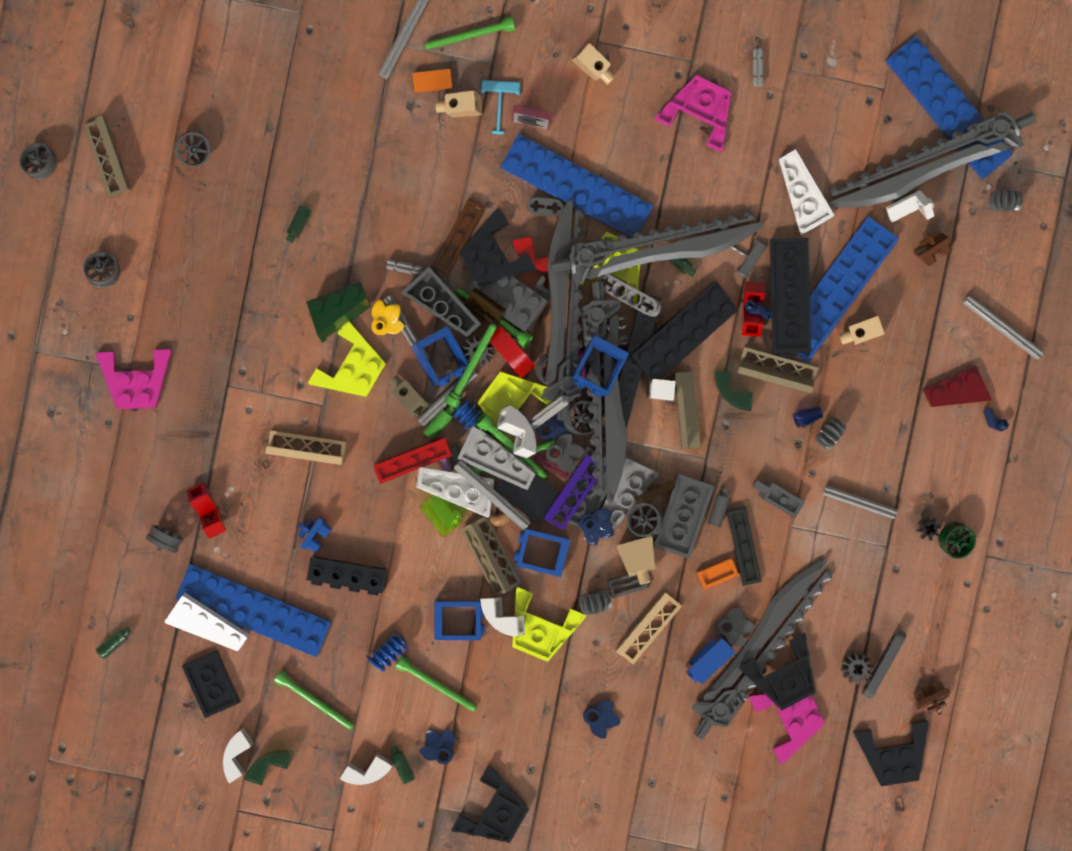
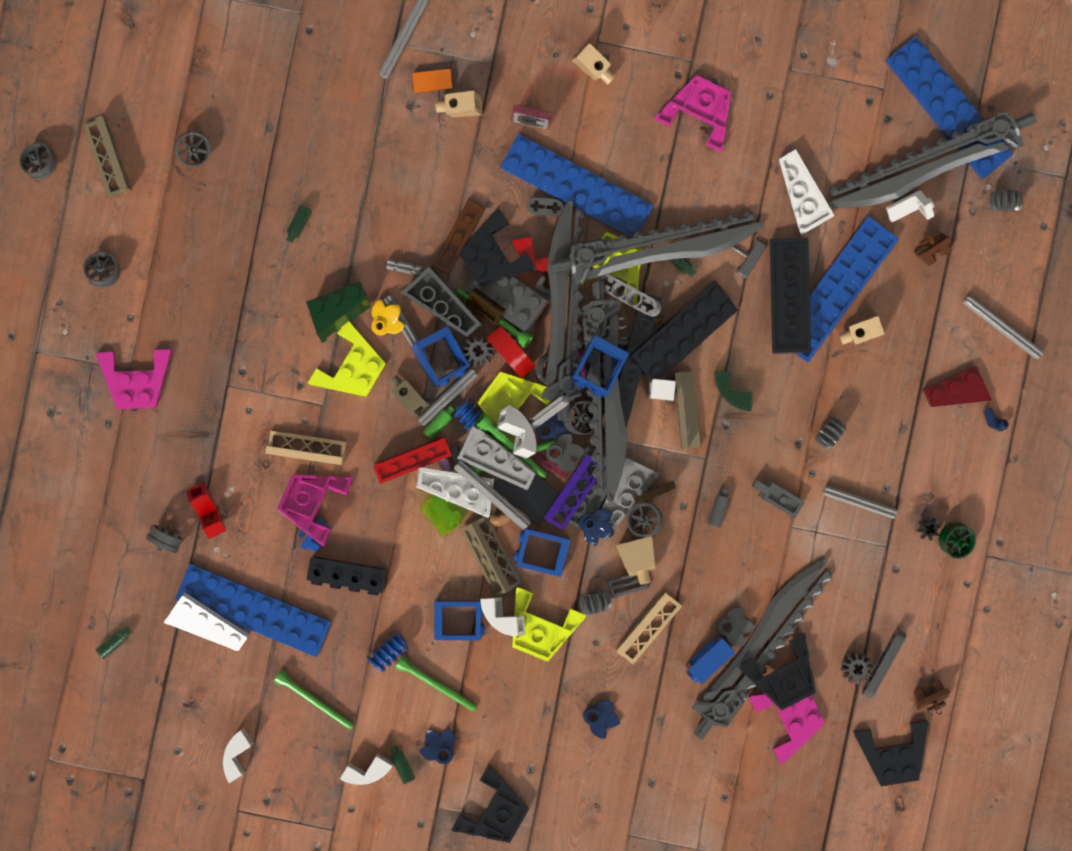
(211, 684): black tile -> none
(259, 769): clear green brick -> none
(304, 499): none -> dark pink wing
(454, 397): bright green piece -> none
(500, 86): medium azure piece -> none
(506, 25): bright green piece -> none
(684, 516): dark grey plate -> none
(717, 573): orange tile -> none
(744, 546): pearl dark grey tile -> none
(752, 323): red brick -> none
(758, 67): light grey axle -> none
(758, 308): dark blue arm -> none
(774, 374): dark tan fence -> none
(807, 416): clear blue cone -> none

